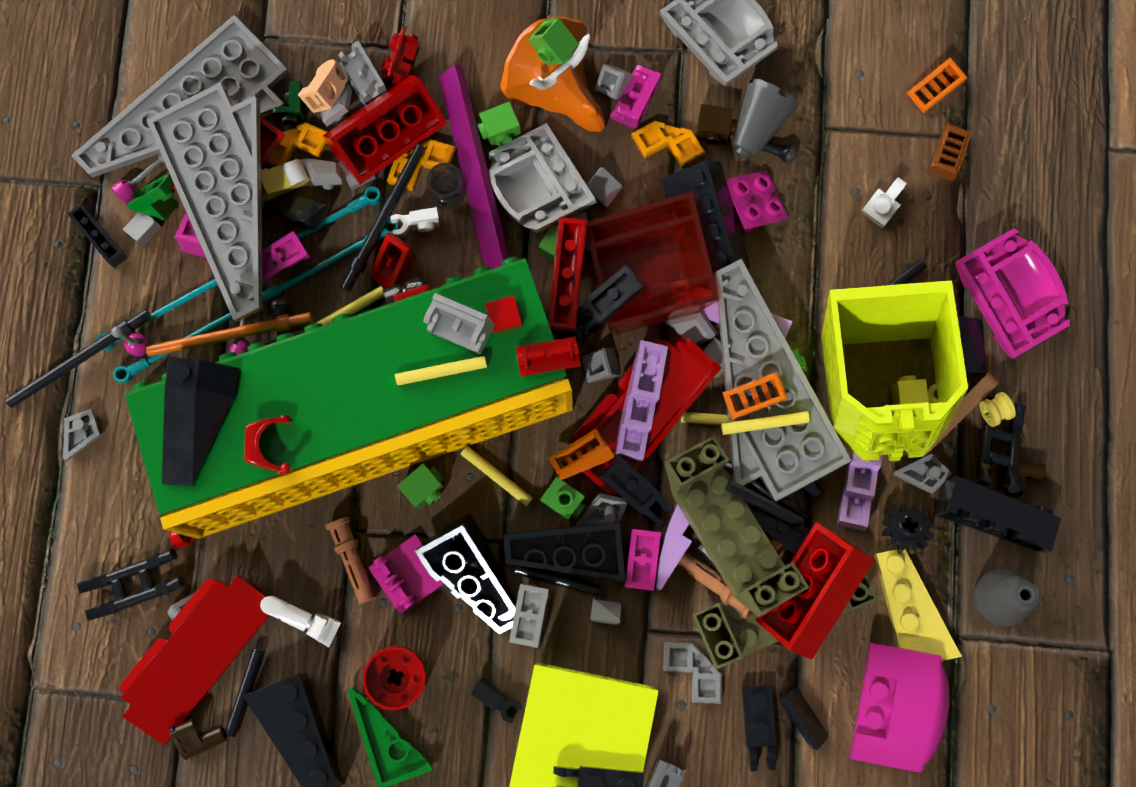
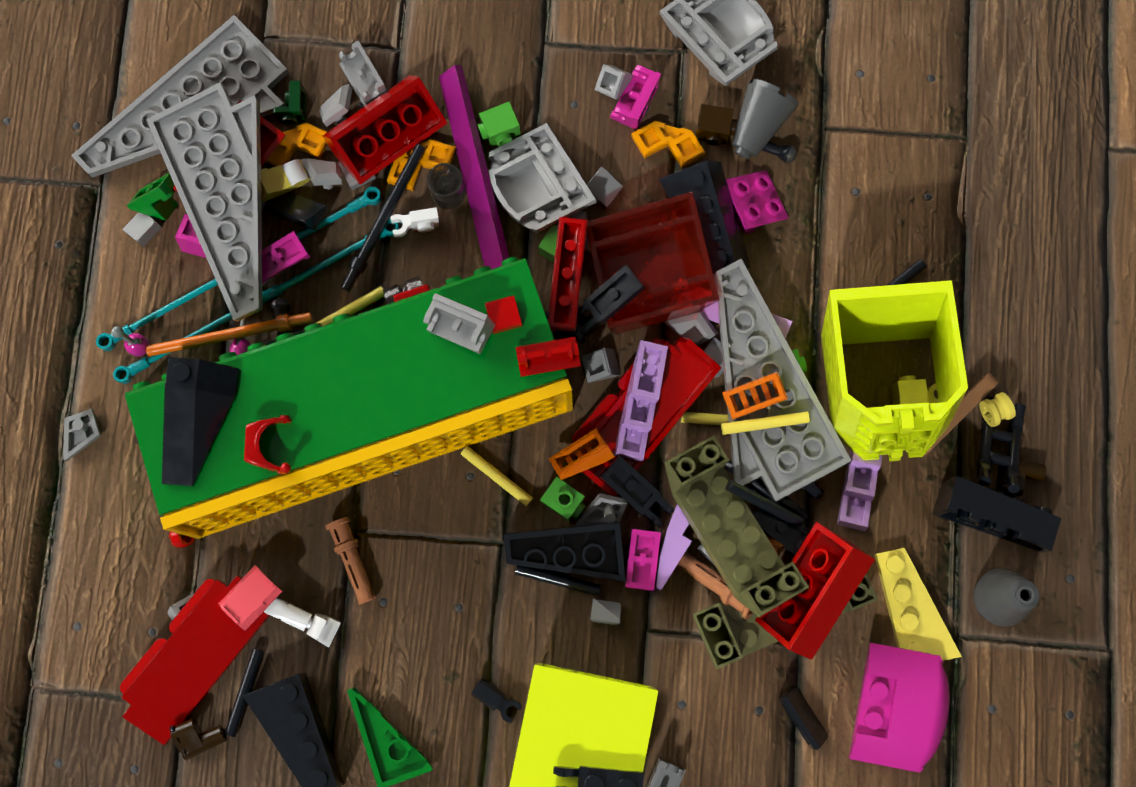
(97, 235): black piece -> none
(115, 580): black piece -> none
(126, 190): hinge -> none
(128, 327): black bar -> none
(250, 598): none -> coral piece
(325, 87): light nougat leg -> none
(391, 695): red wheel -> none
(392, 261): red slope -> none
(402, 47): red hinge -> none
(404, 575): dark pink hinge -> none
(422, 486): bright green brick -> none
(440, 370): light yellow bar -> none
(467, 566): black wedge -> none
(530, 616): light grey hinge -> none
(553, 42): bright green brick -> none
(553, 86): orange animal -> none
(689, 659): light grey tile -> none
(759, 724): black hinge -> none
(883, 205): white plate -> none
(911, 520): black gear -> none
(925, 473): light grey piece -> none
(941, 169): dark orange slope -> none
(956, 74): orange slope -> none
(972, 344): black slope -> none
(1015, 291): dark pink slope -> none

